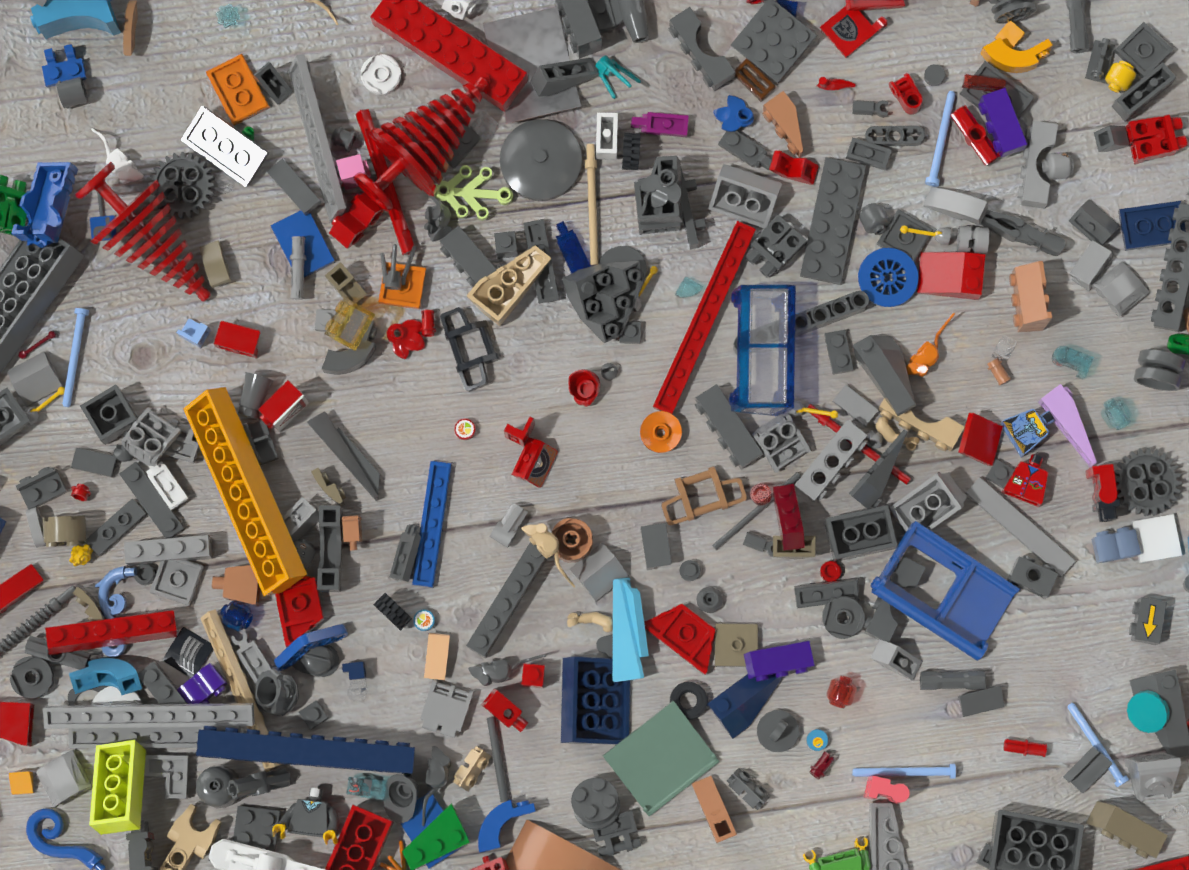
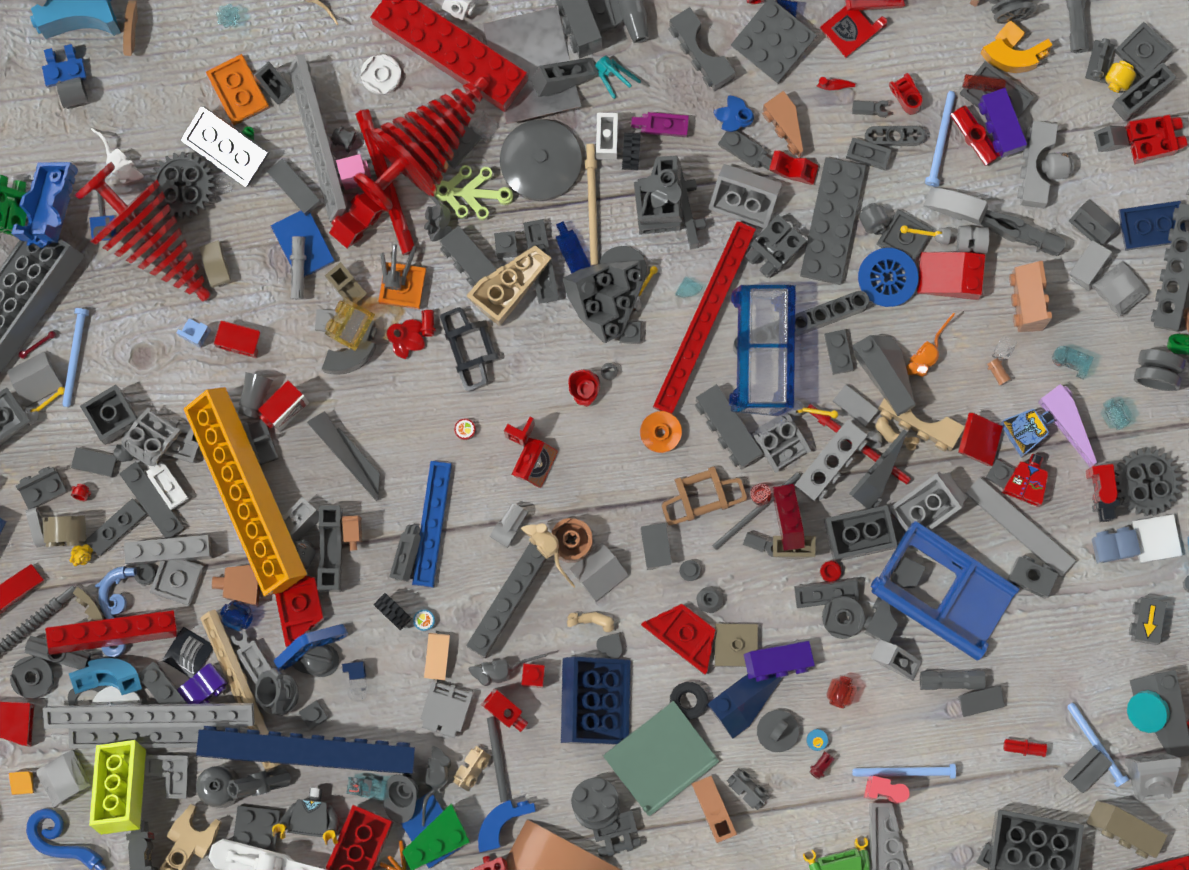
(332, 491): dark tan slope -> none
(628, 632): medium azure wedge -> none
(755, 70): reddish brown tile -> none
(934, 75): dark grey tile -> none

